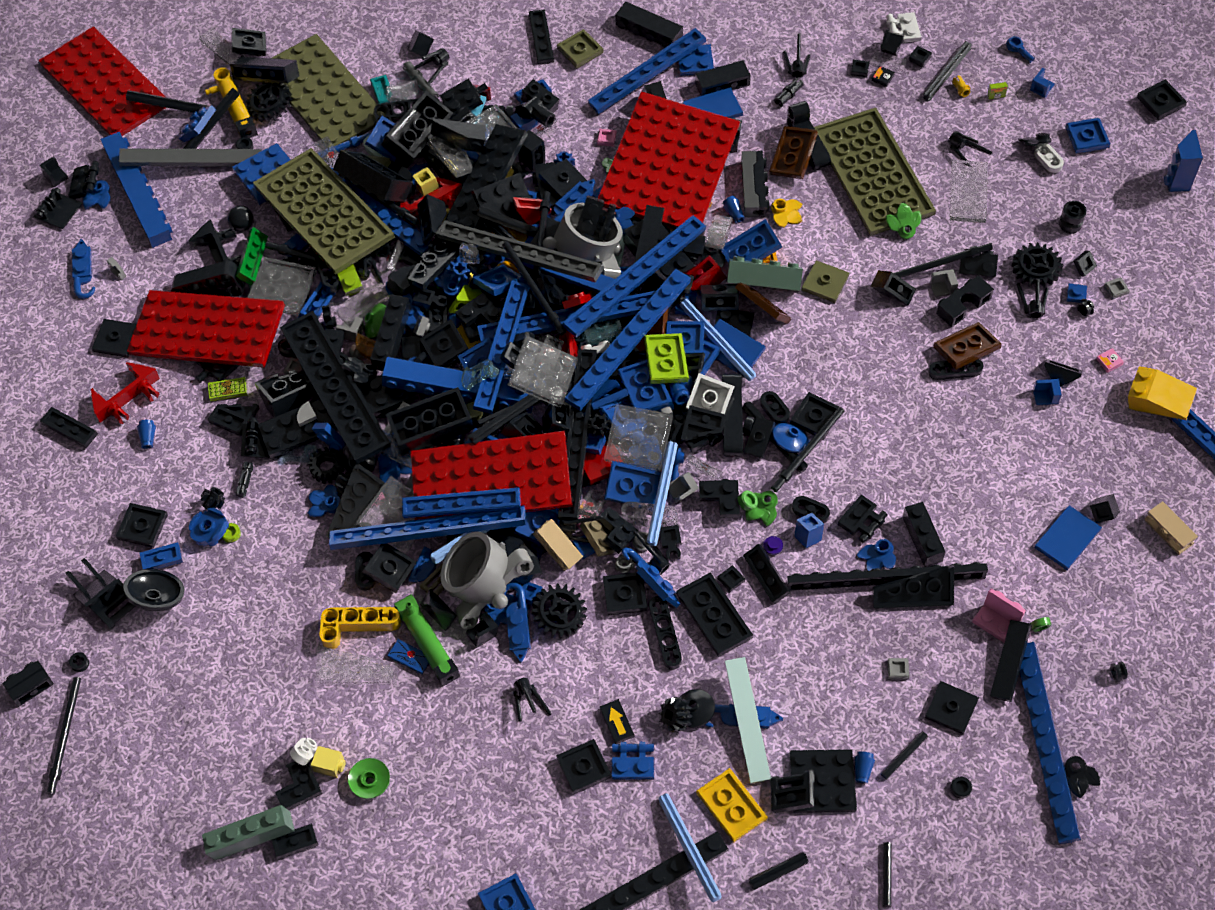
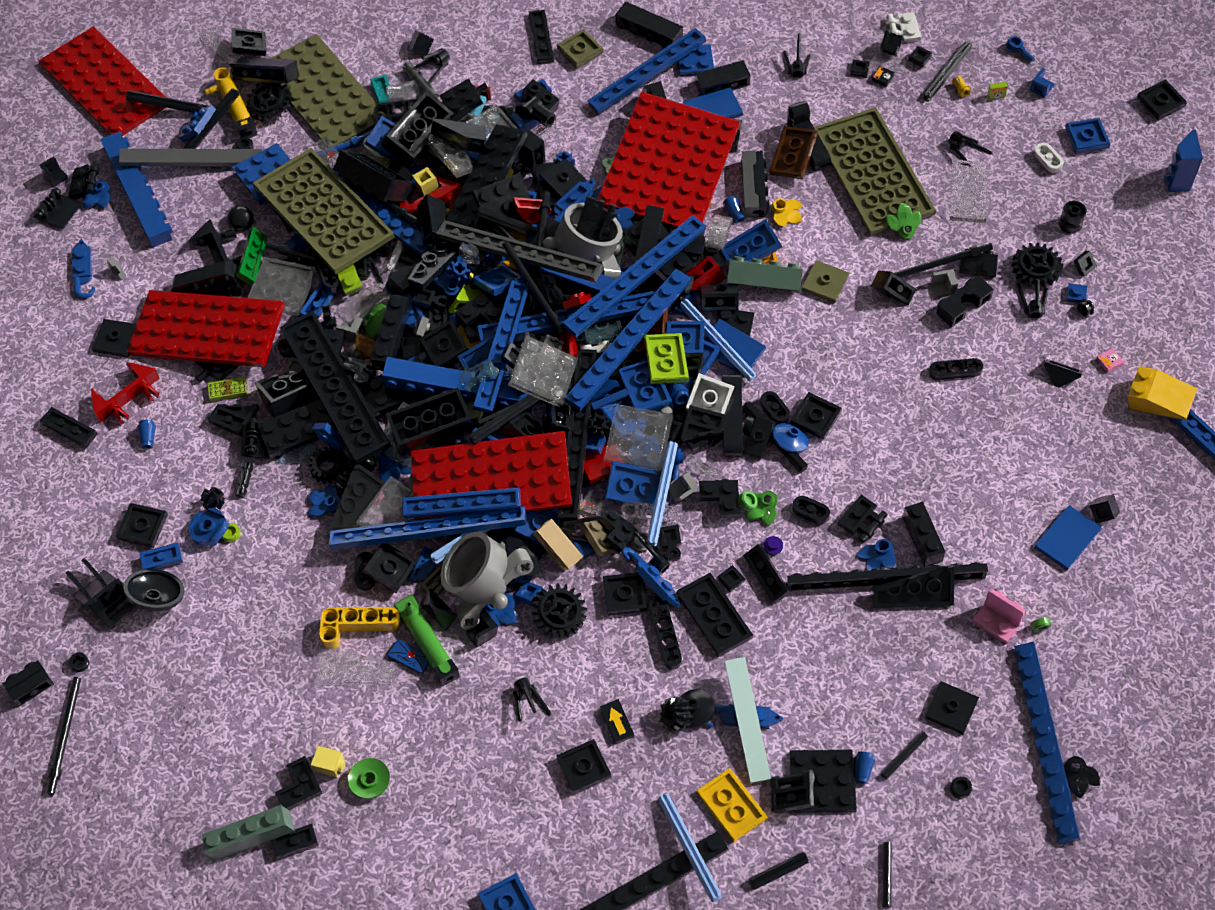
(303, 751): white plate -> none
(305, 414): light grey tile -> none
(518, 623): blue plate -> none
(606, 137): bright pink tile -> none
(624, 569): light grey plate -> none
(632, 767): blue plate -> none
(763, 303): reddish brown tile -> none
(786, 474): black bar -> none
(788, 92): black pin -> none
(809, 530): blue panel -> none
(898, 668): light grey tile -> none
(967, 345): reddish brown tile -> none
(1010, 660): black tile -> none
(1041, 138): black plate -> none
(1047, 392): blue panel -> none
(1116, 288): light grey tile -> none
(1119, 671): black bush -> none
(1170, 528): tan piece -> none

